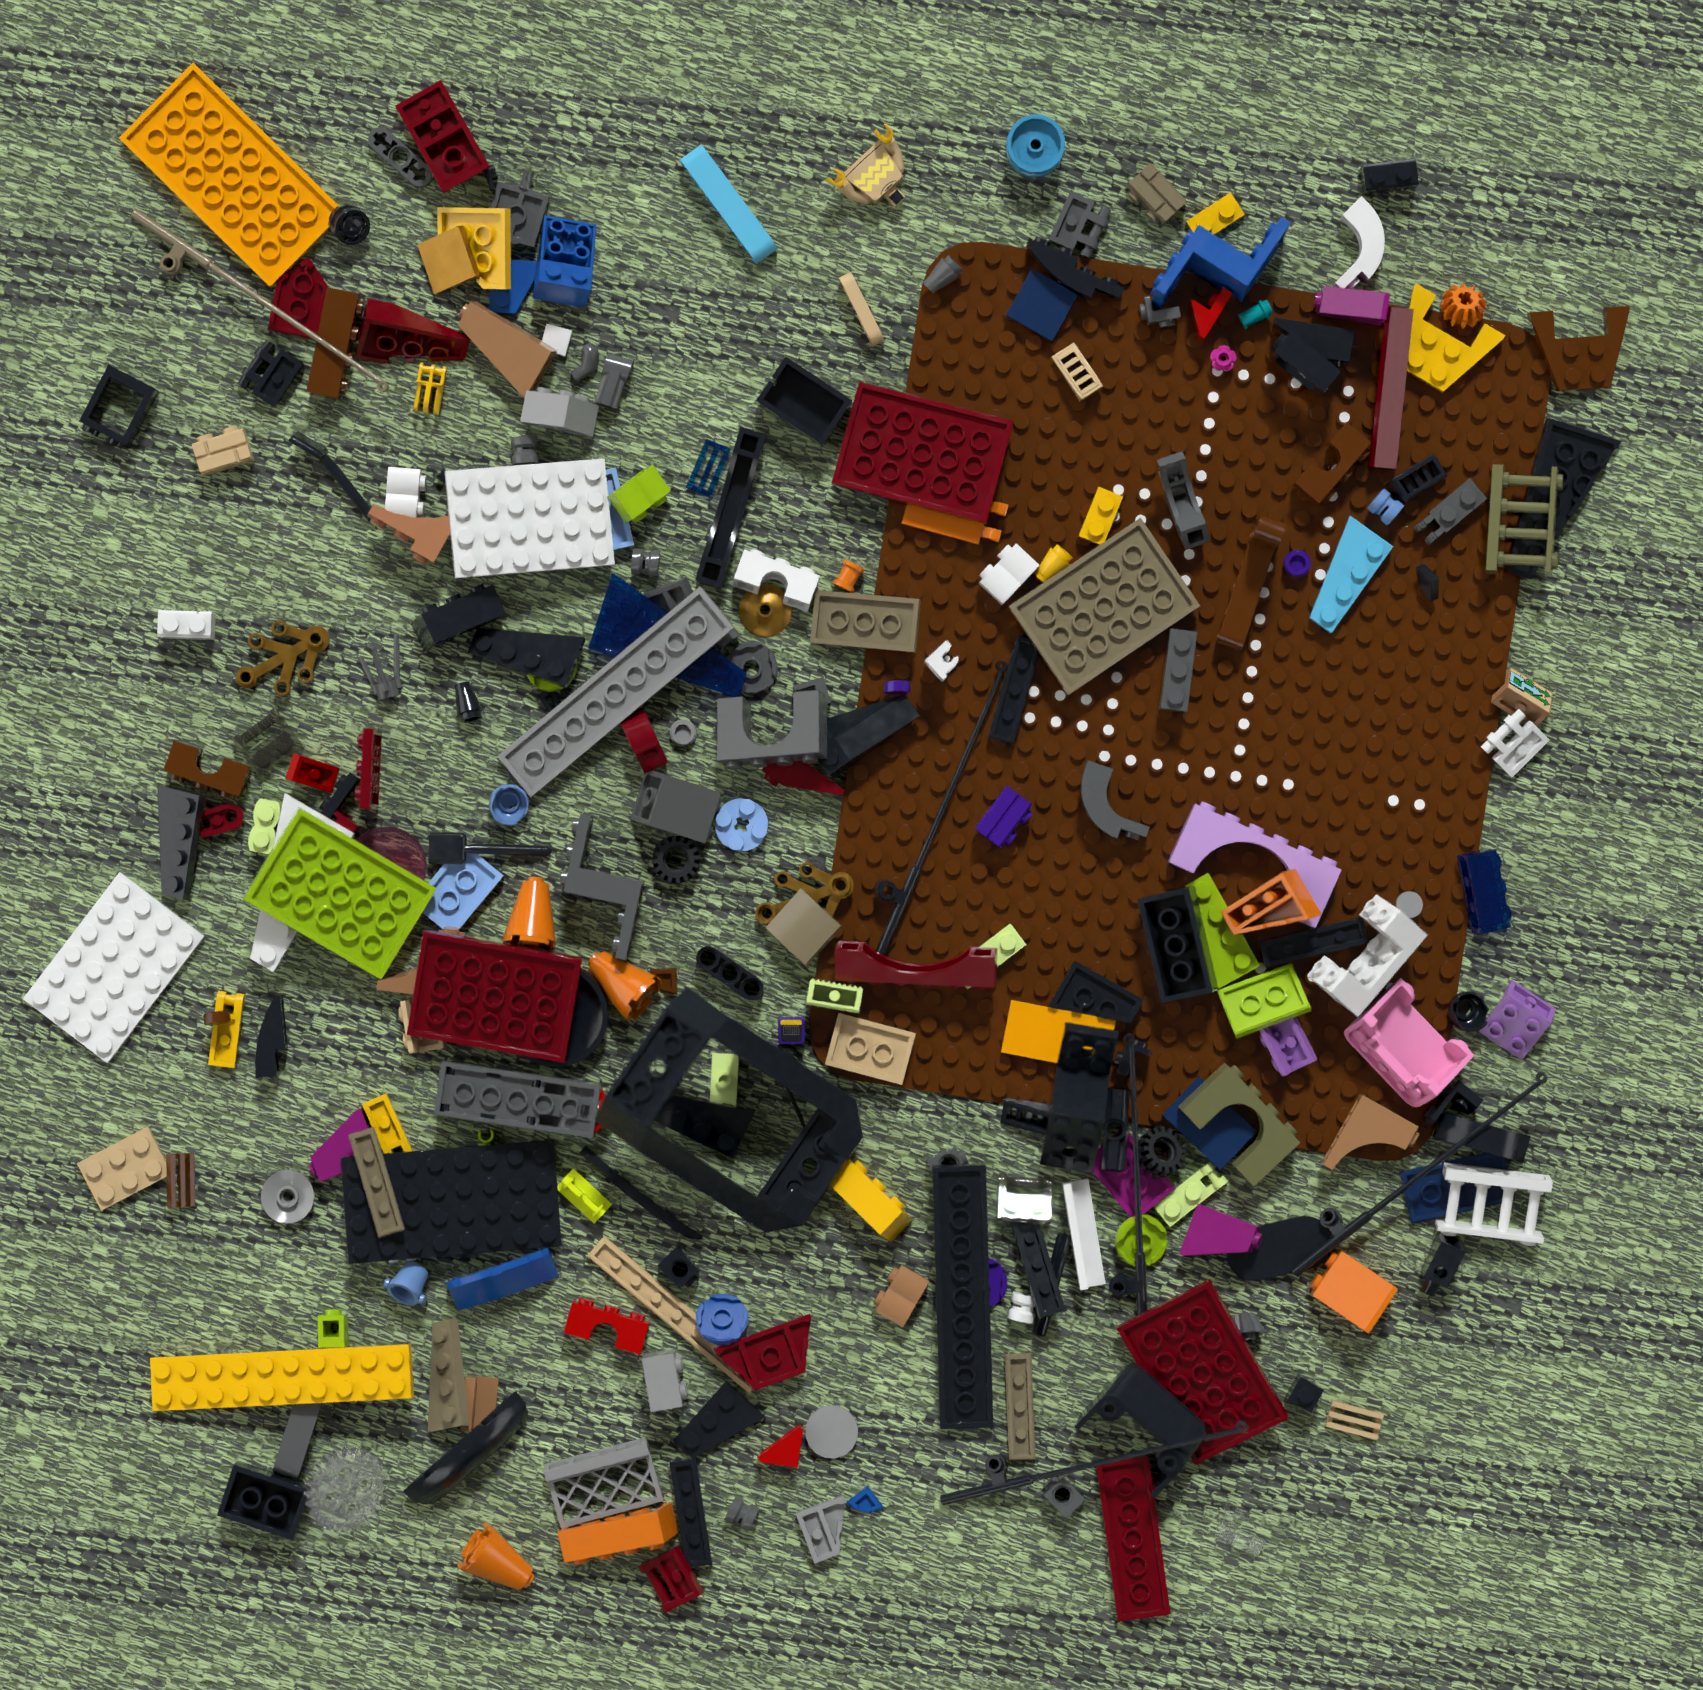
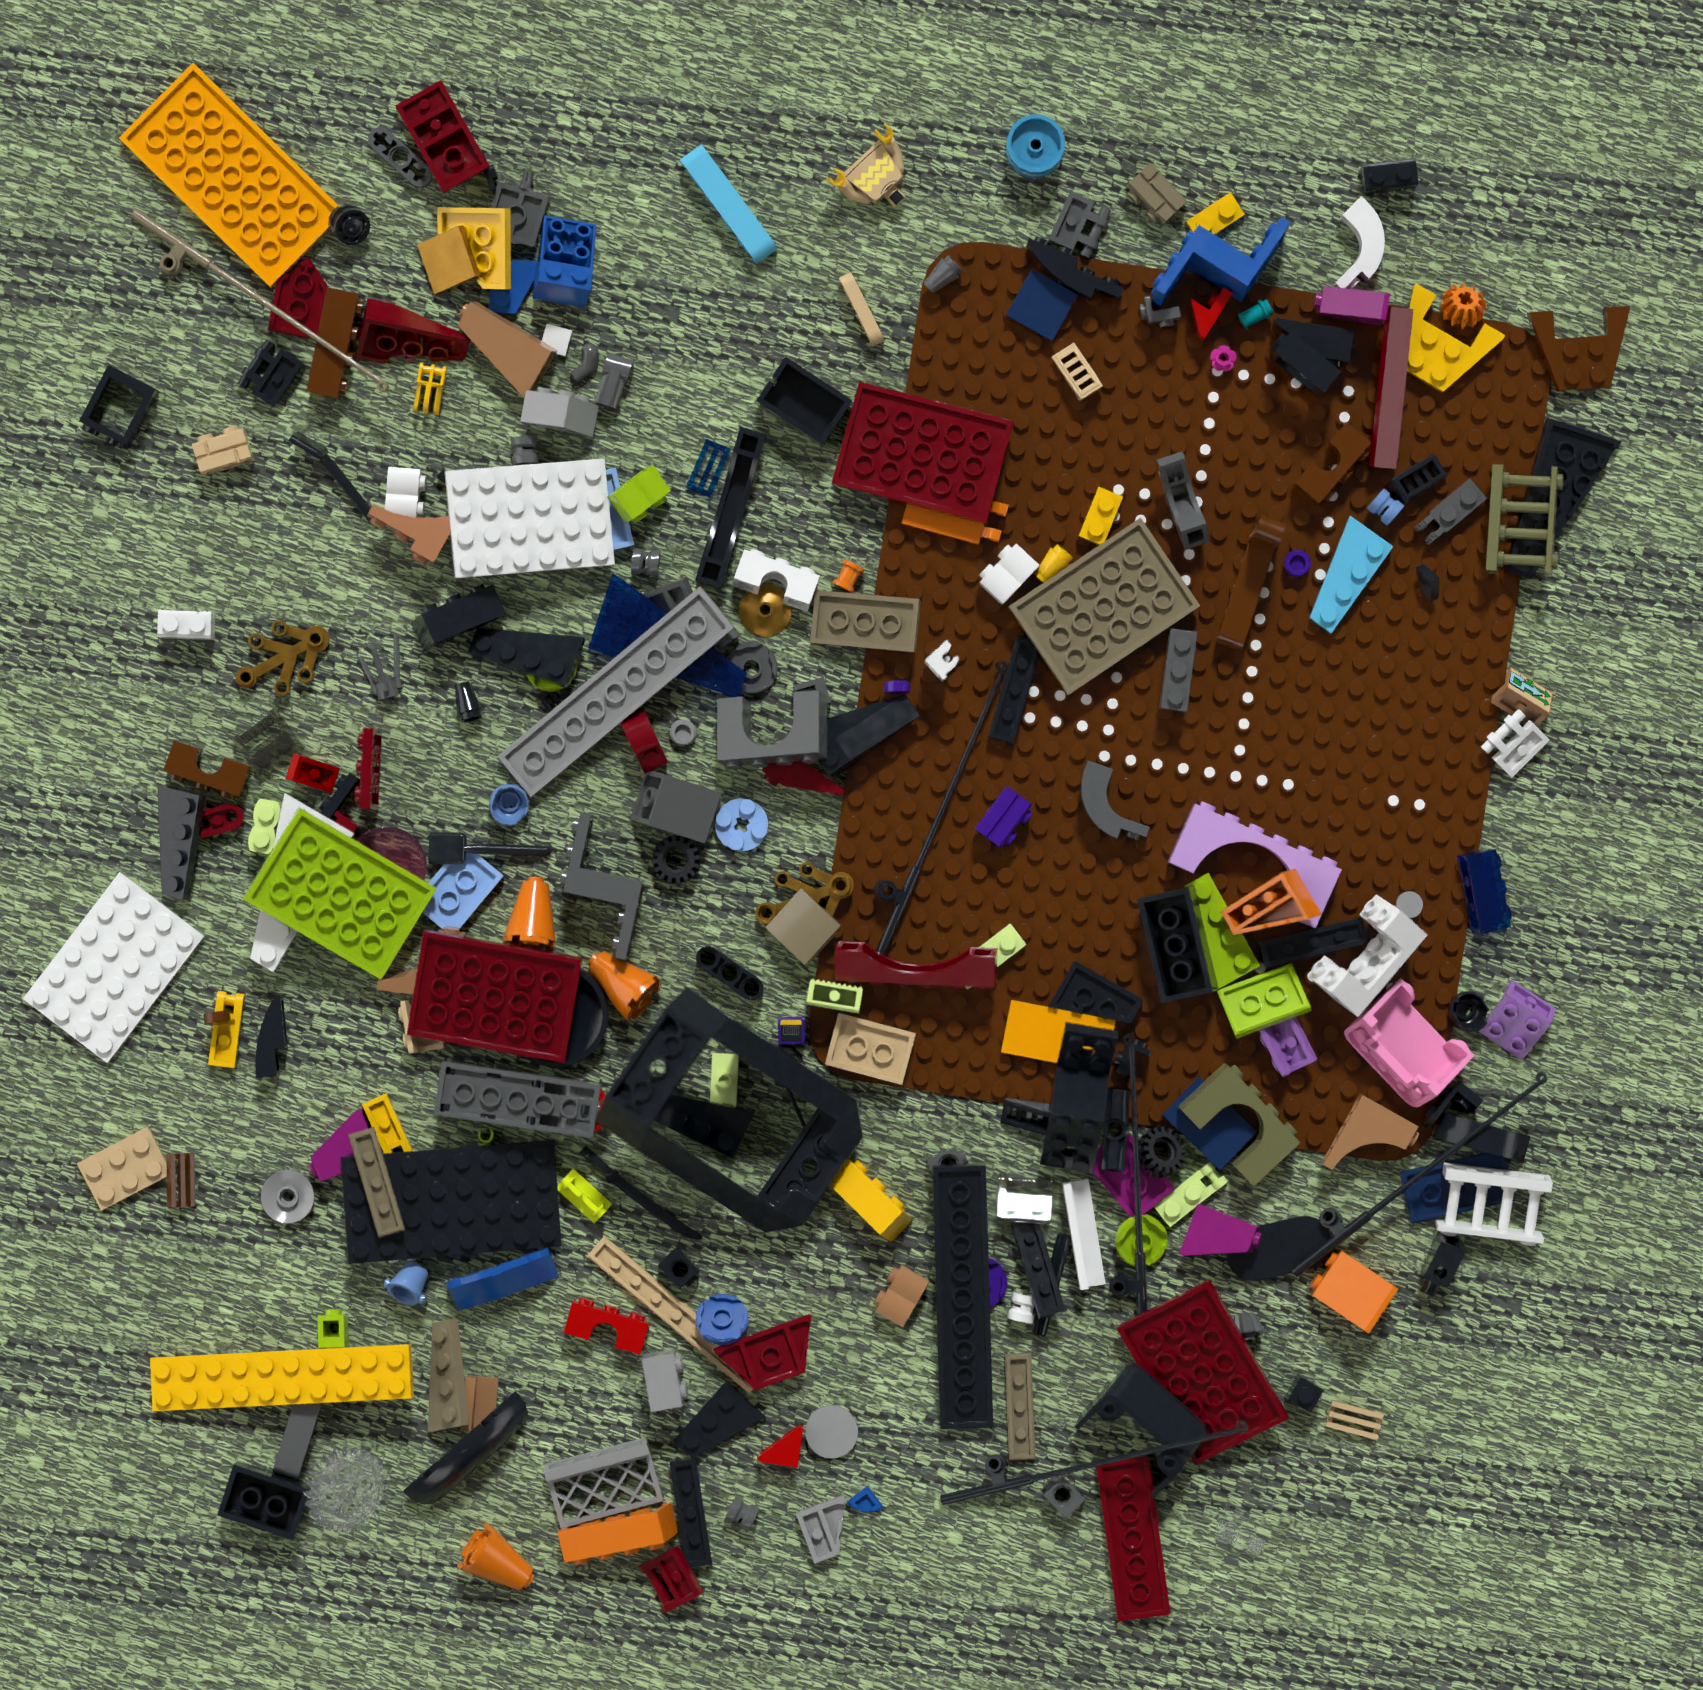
(668, 978): reddish brown tile -> none

